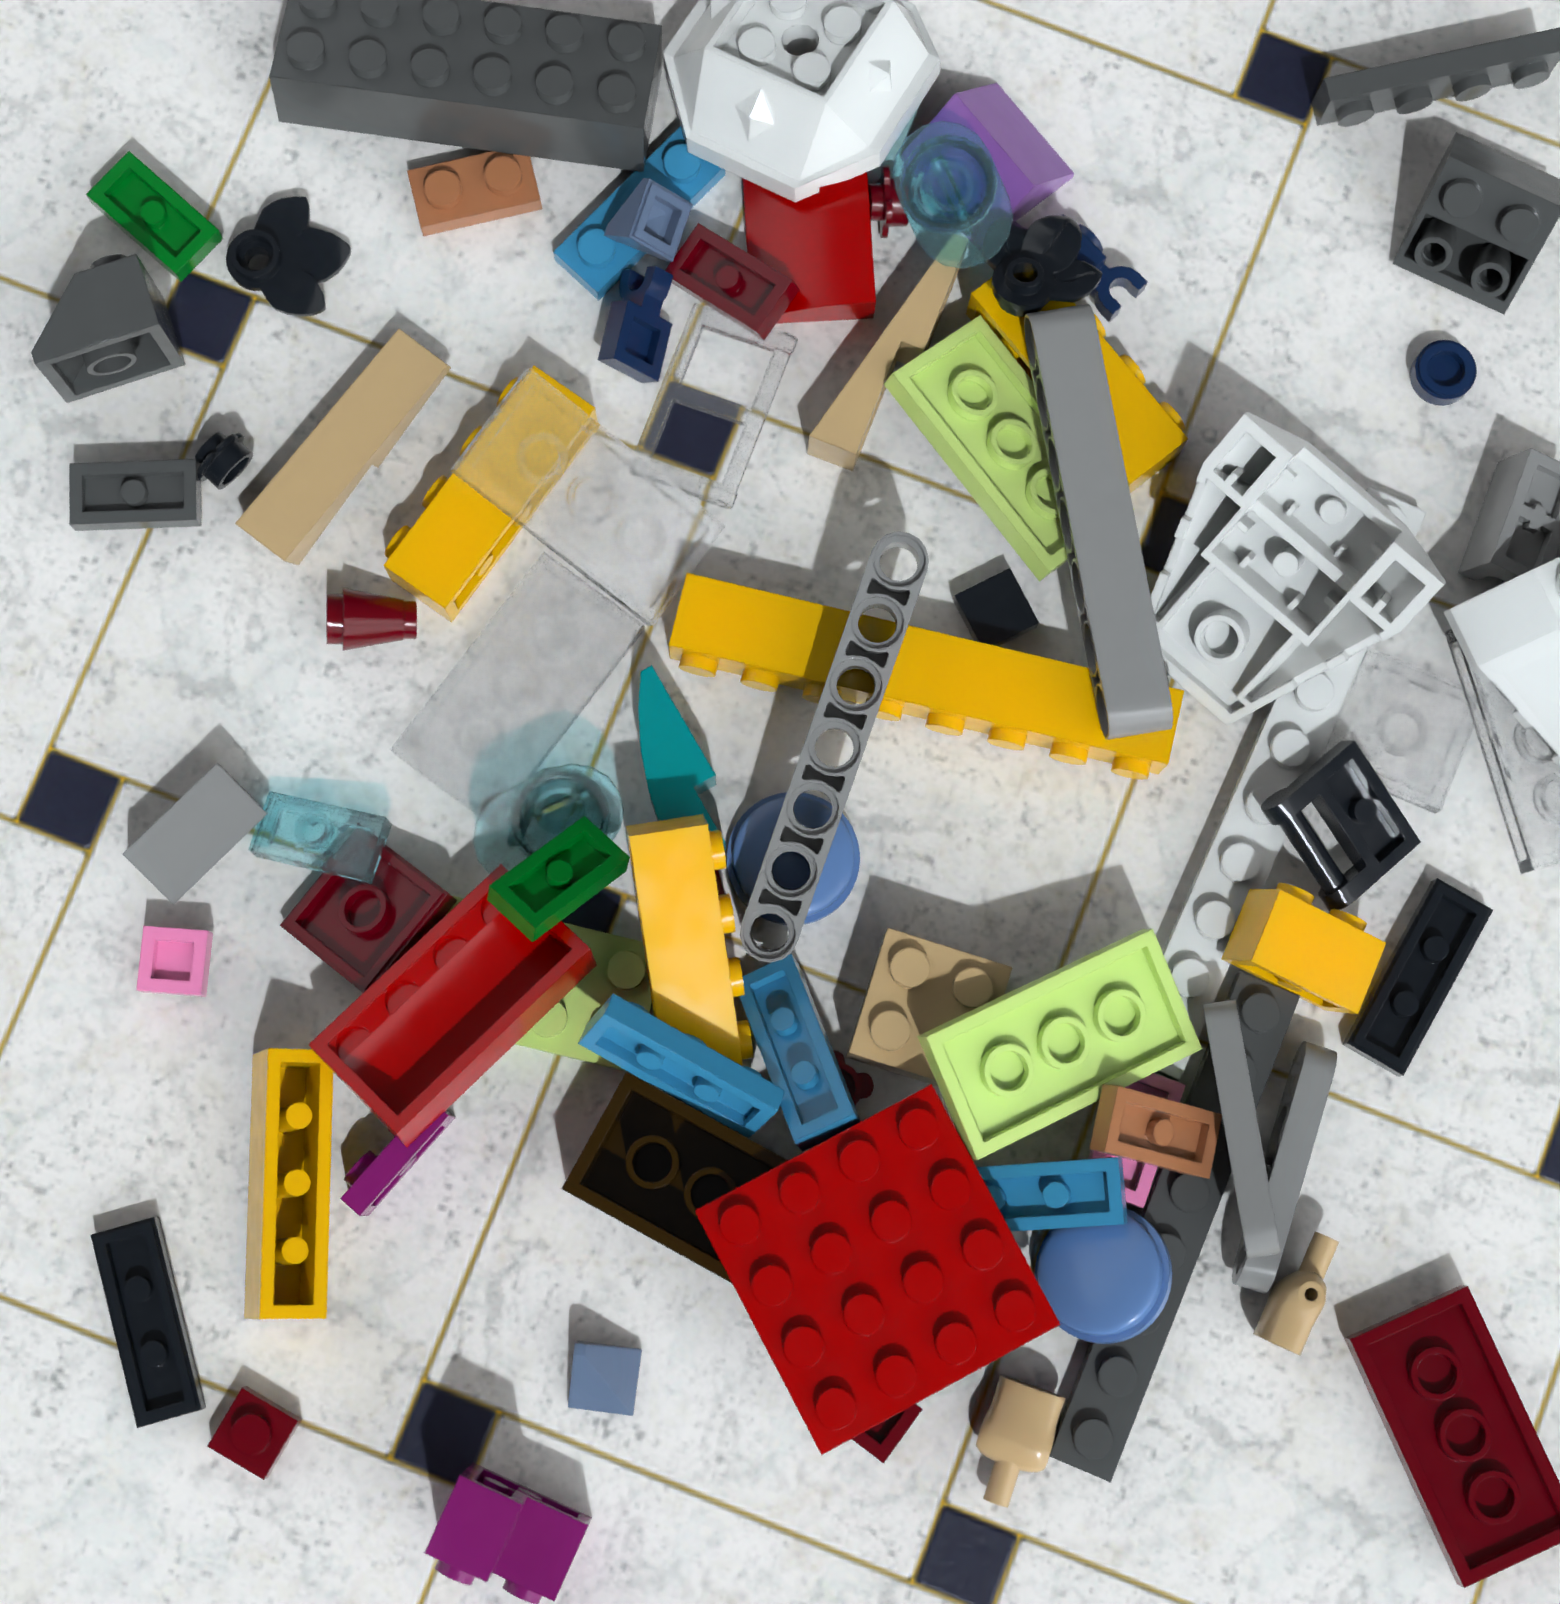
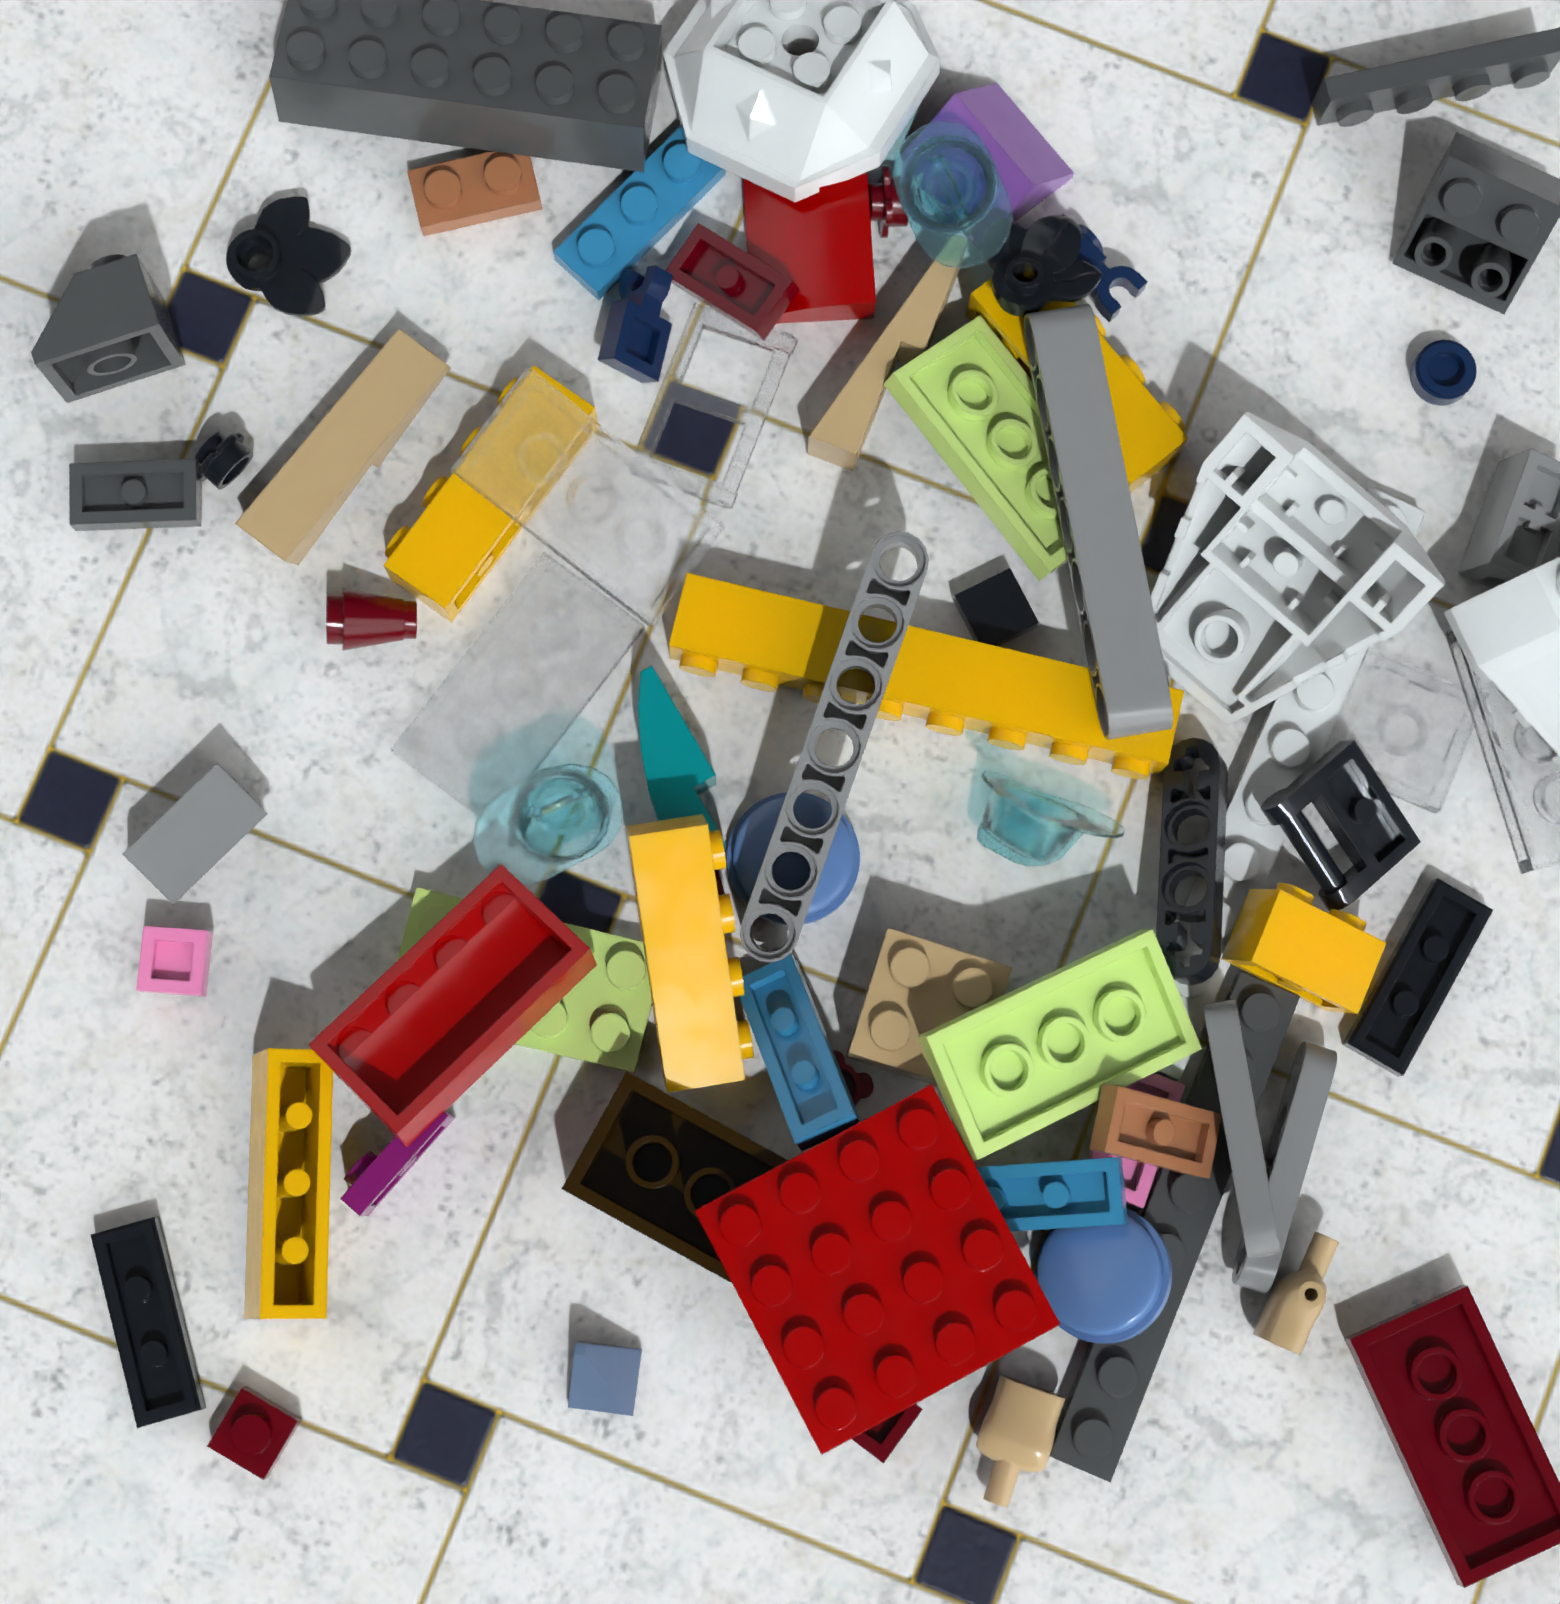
(154, 216): green plate -> none
(320, 837): clear light blue plate -> none
(366, 925): dark red tile -> none
(506, 1532): magenta brick -> none
(558, 878): green plate -> none
(651, 220): sand blue slope -> none
(681, 1066): dark azure plate -> none
(1036, 826): none -> clear light blue piece
(1200, 859): none -> black beam

